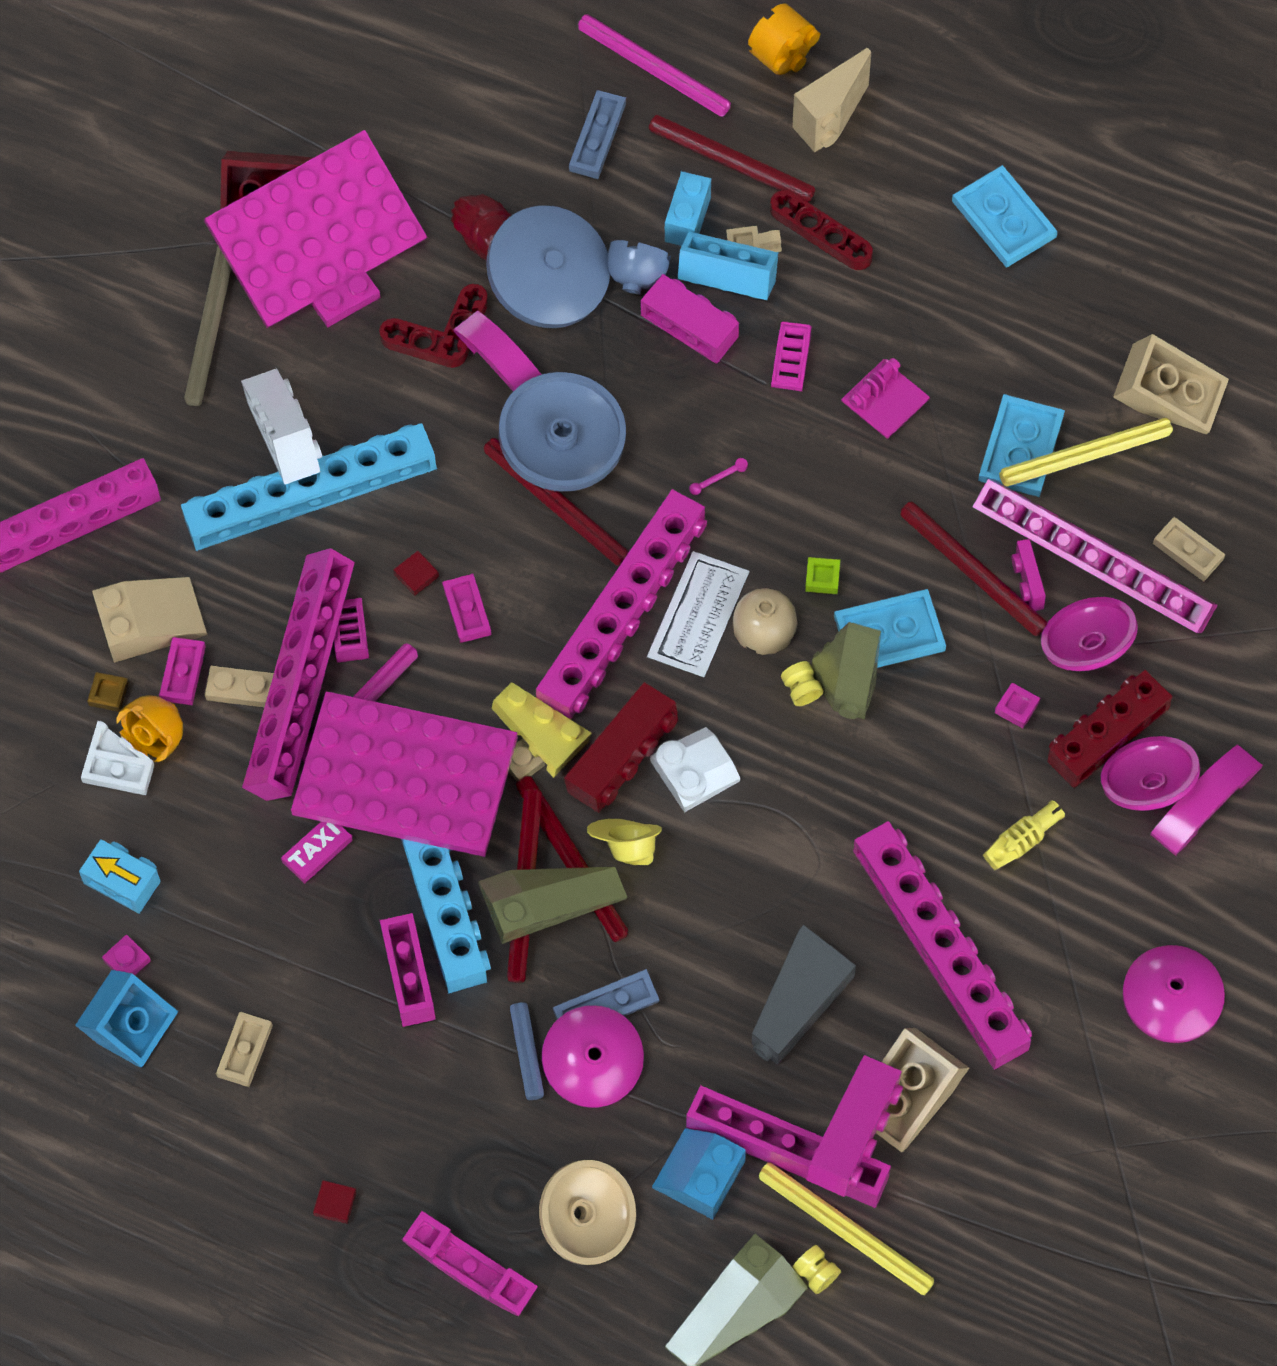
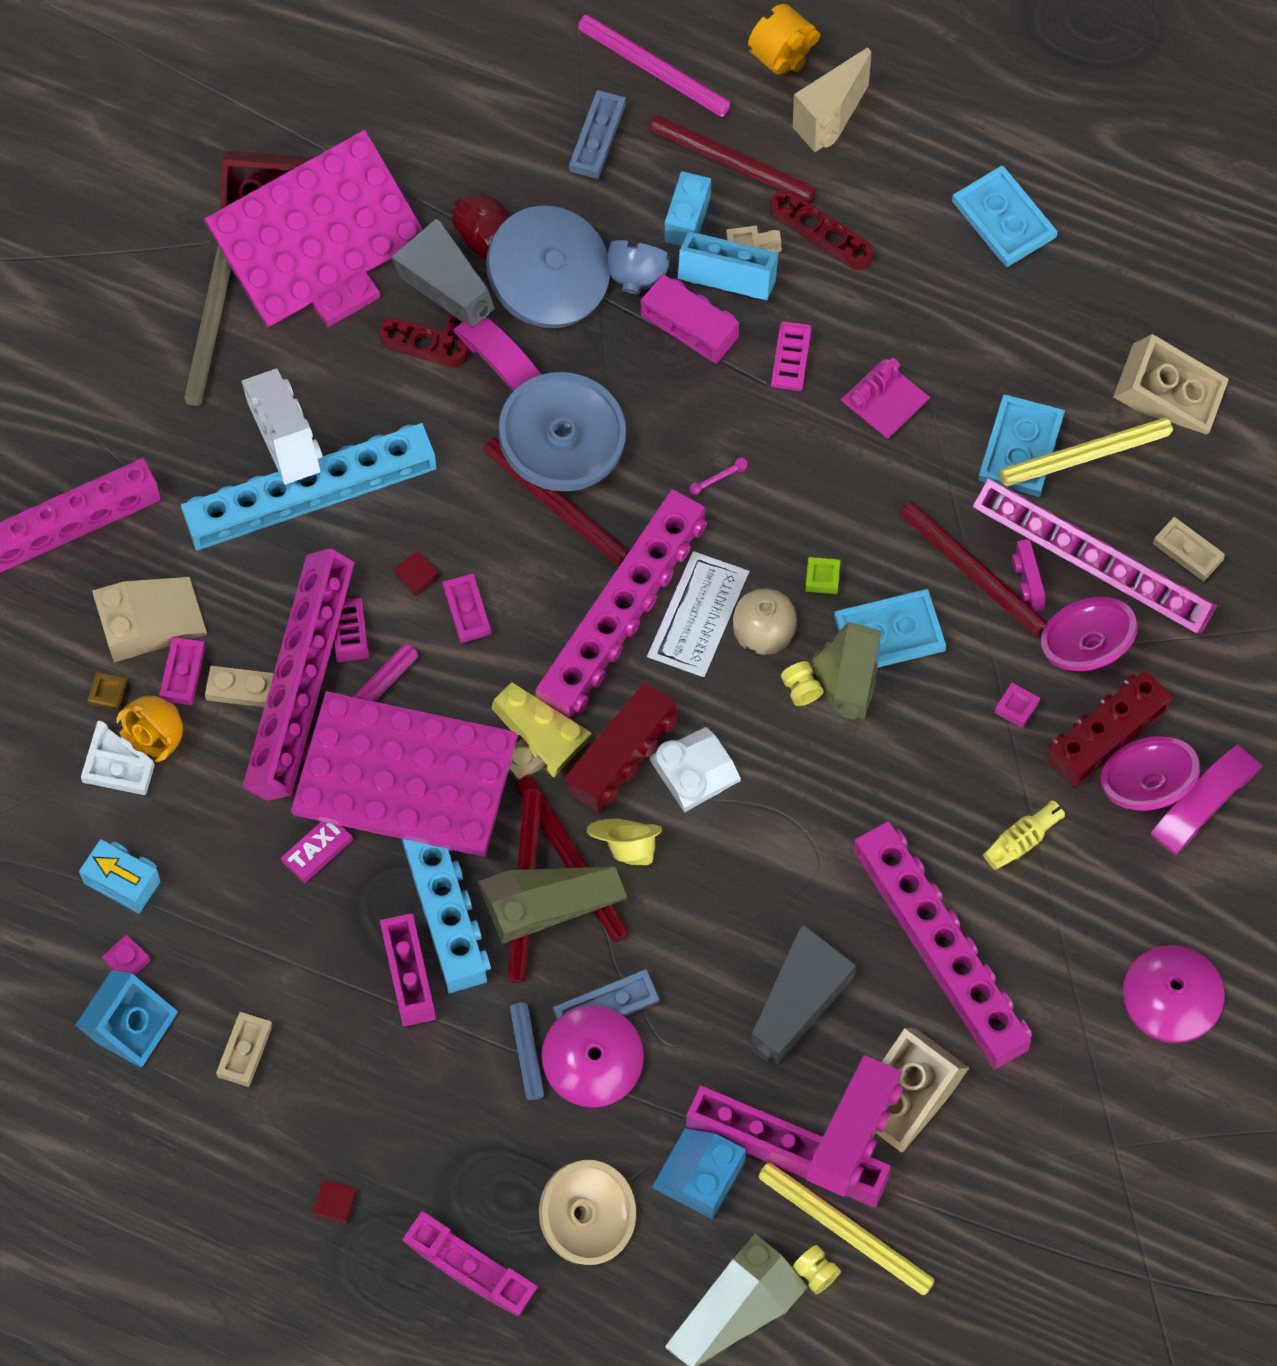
(443, 274): none -> dark grey slope

